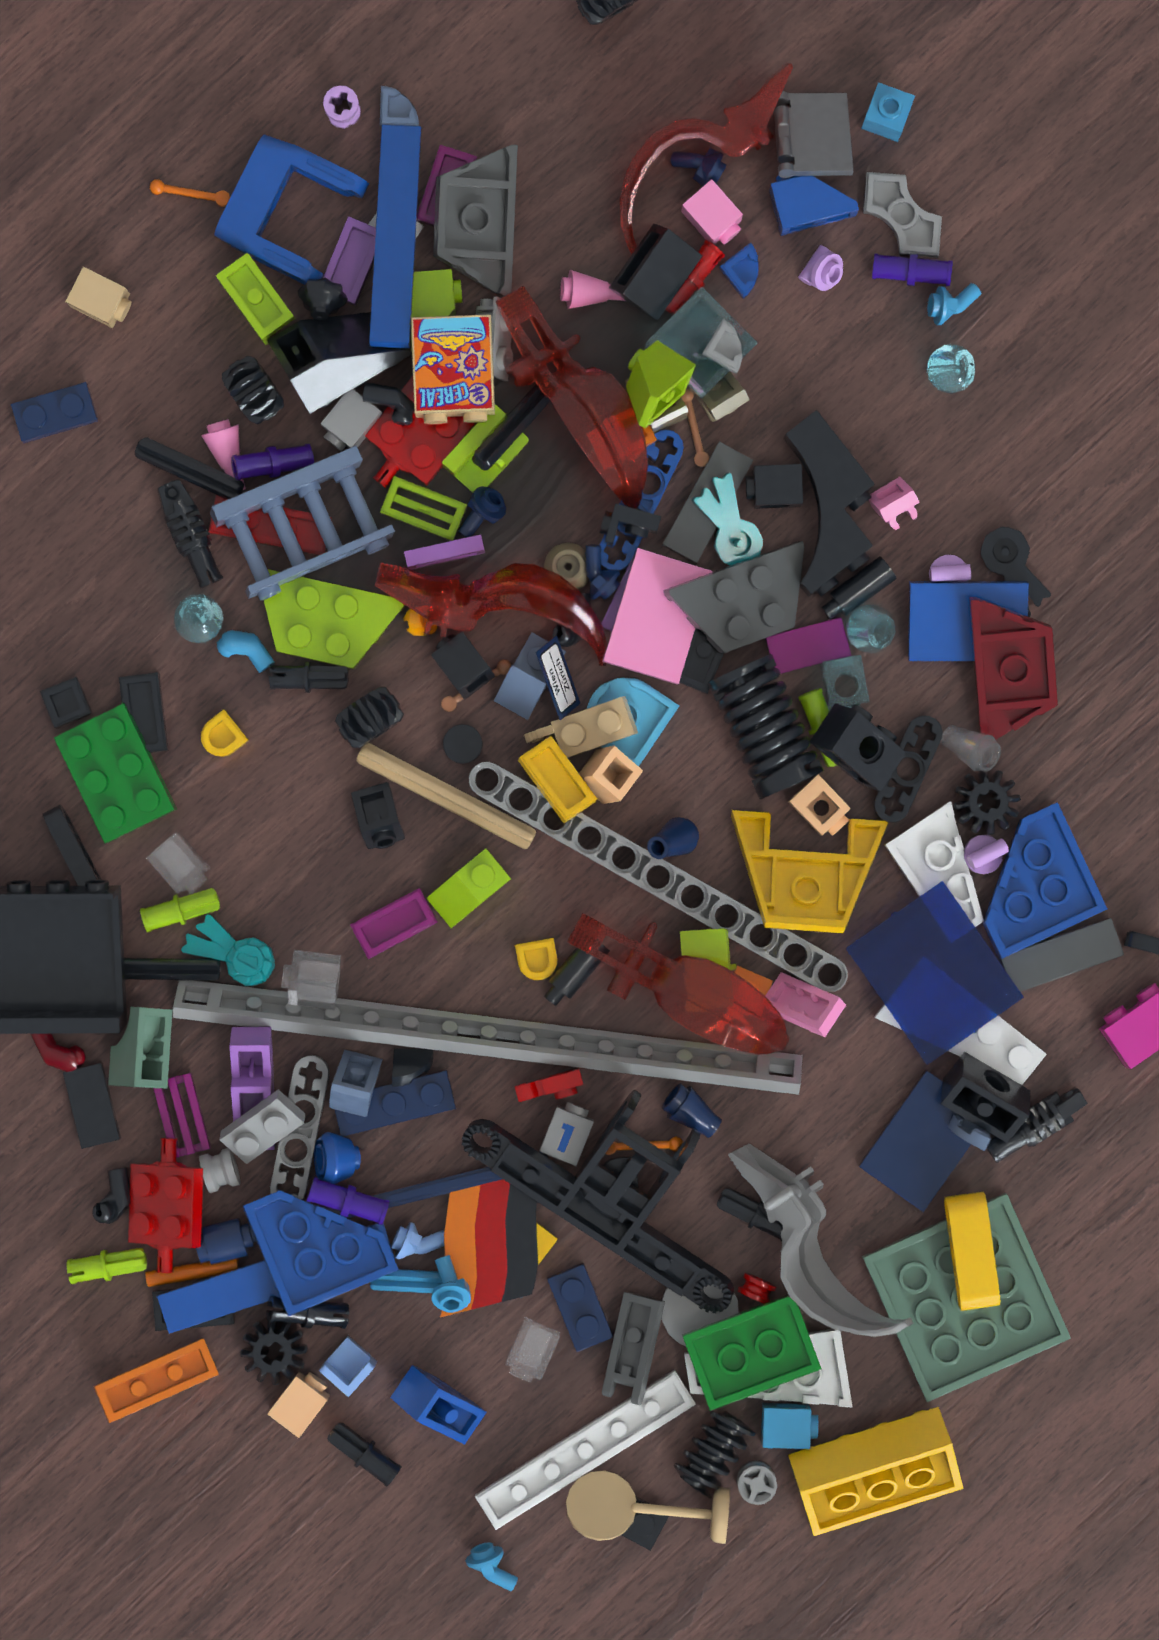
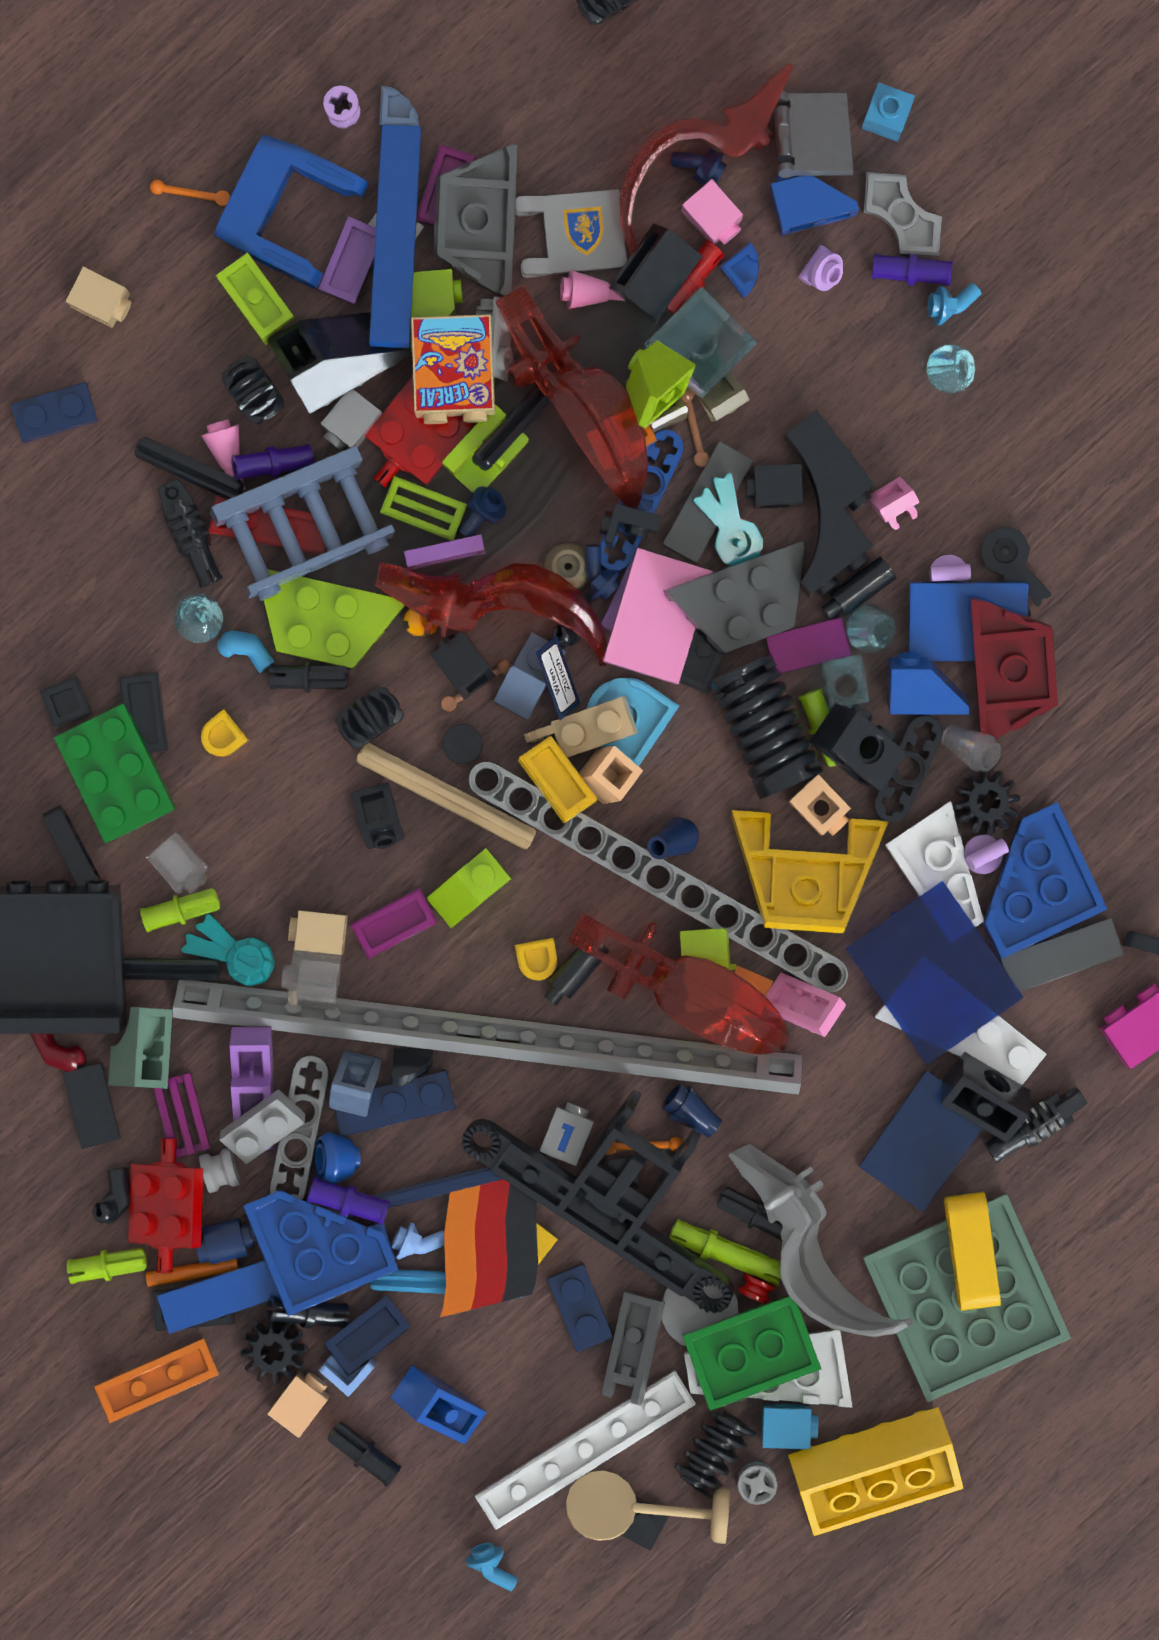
(318, 932): none -> tan brick
(322, 297): black piece -> none
(367, 1336): none -> dark blue tile
(393, 398): black arm -> none
(453, 1293): dark azure plate -> none
(532, 1350): clear brick -> none
(560, 1084): red plate -> none
(580, 232): none -> light grey flag
(712, 1246): none -> lime pin
(725, 347): light grey tile -> none
(922, 688): none -> blue slope
(969, 1132): sand blue tile -> none

